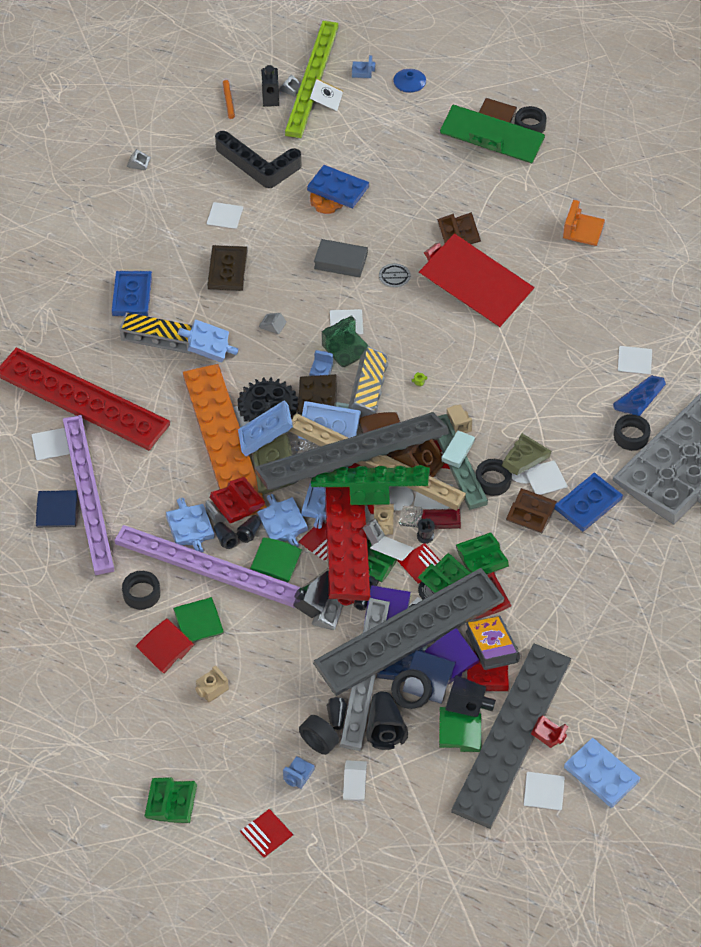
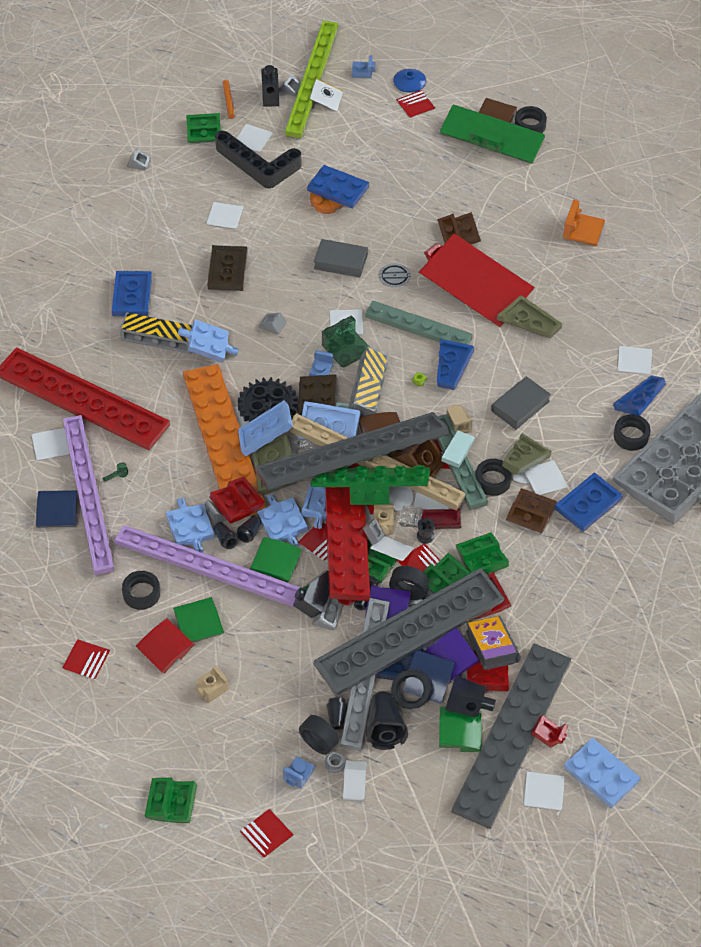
(86, 659): none -> red sticker
(122, 471): none -> clear green hand
(202, 127): none -> green slope
(254, 137): none -> white sticker
(335, 757): none -> light grey plate
(410, 575): none -> black tyre
(415, 103): none -> red sticker
(416, 324): none -> sand green plate
(452, 363): none -> blue wing
(520, 402): none -> dark grey piece
(529, 317): none -> olive wing

